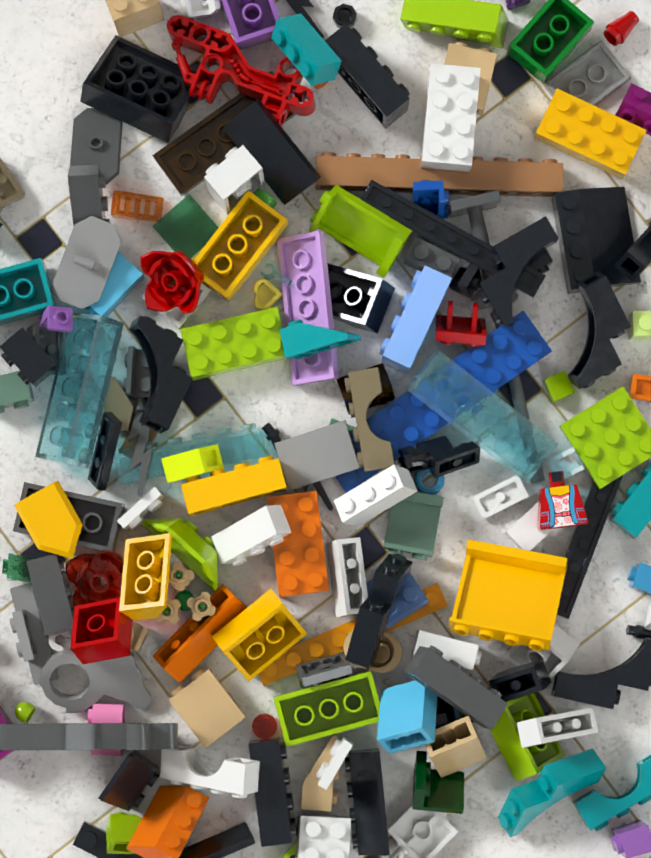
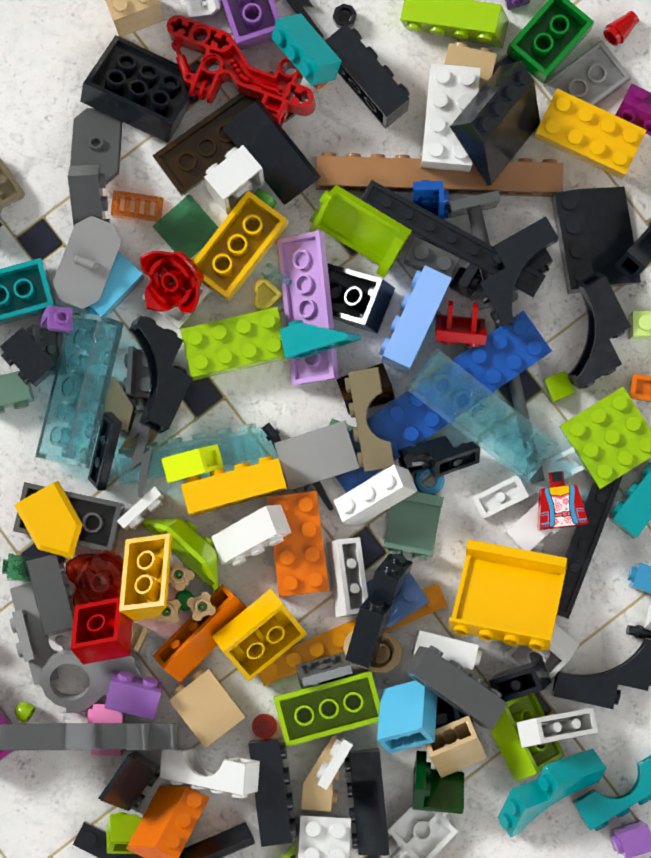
(133, 694): none -> medium lavender brick
(498, 120): none -> black slope

